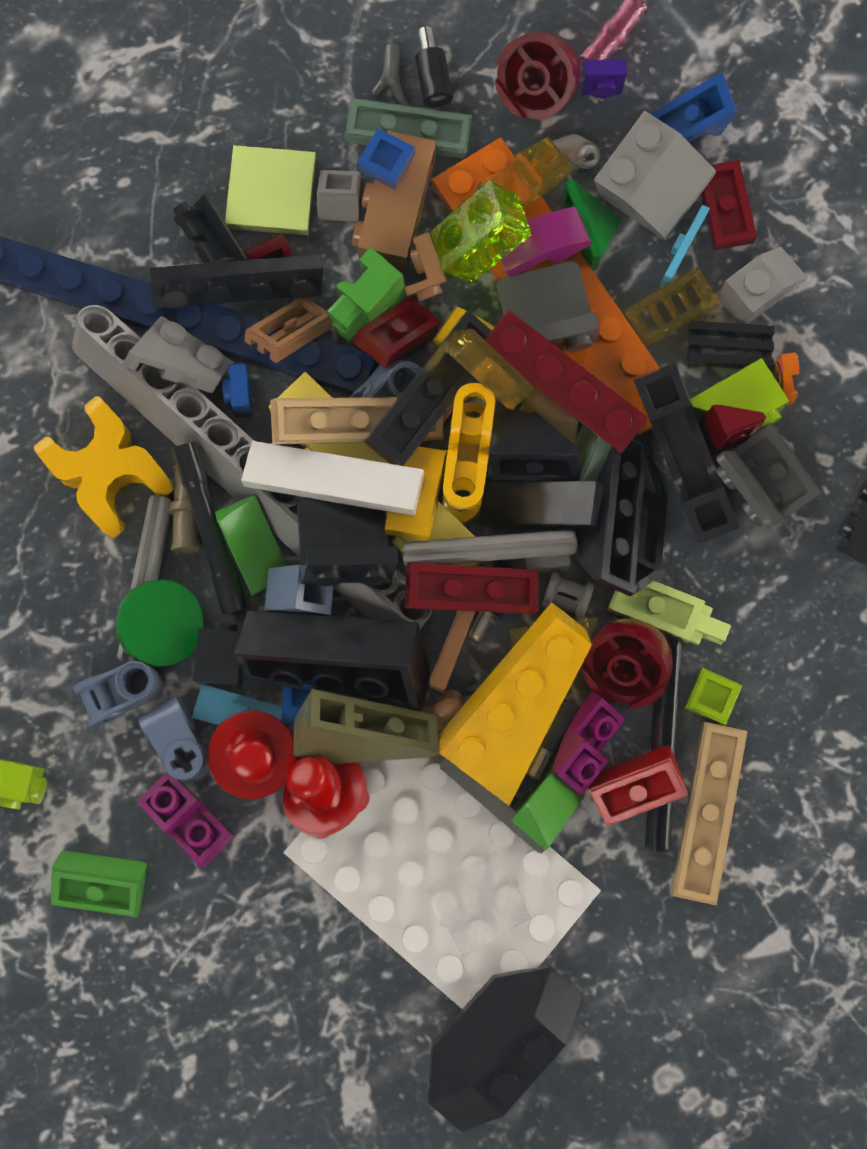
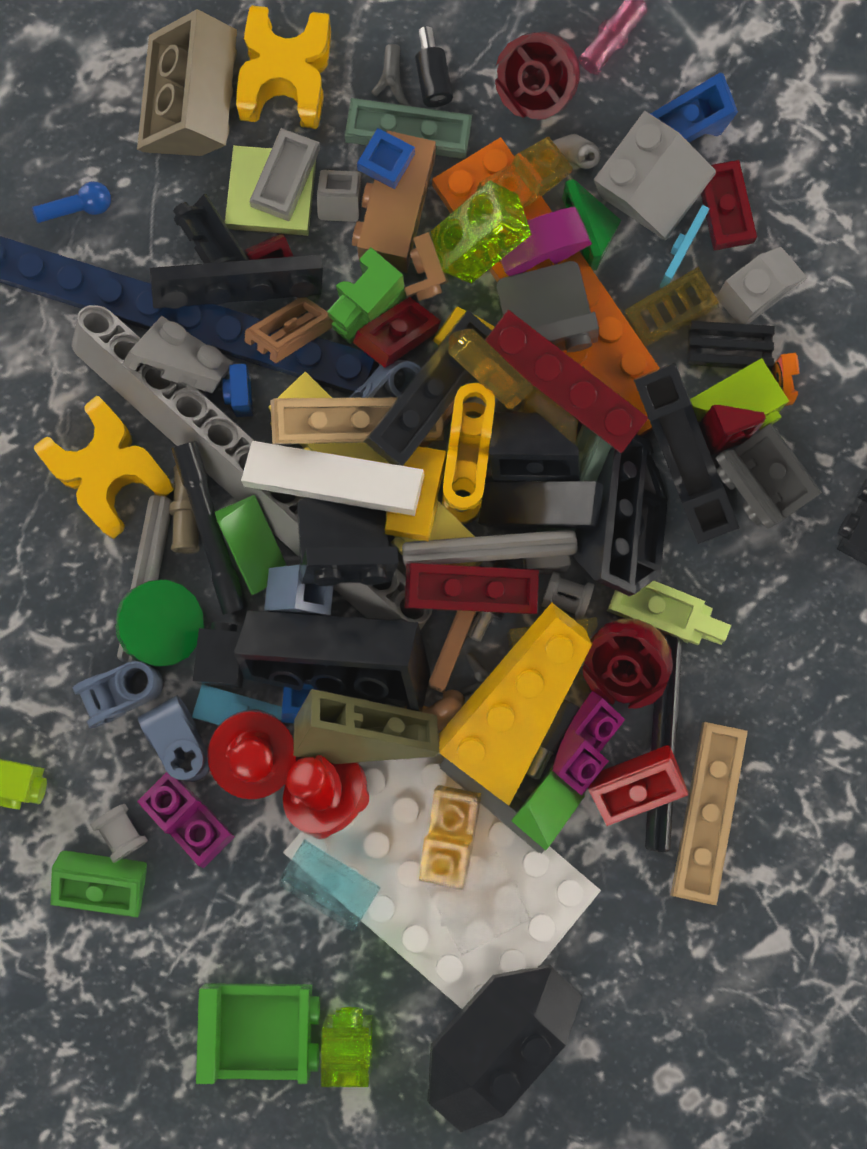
(92, 198): none -> blue bar
(118, 832): none -> light grey bush
(188, 86): none -> dark tan slope
(256, 1032): none -> bright green panel
(283, 67): none -> yellow piece
(285, 174): none -> light grey tile
(328, 885): none -> clear light blue panel
(346, 1048): none -> clear neon green brick
(450, 837): none -> clear yellow slope
(603, 77): dark purple plate -> none
(712, 696): lime tile -> none

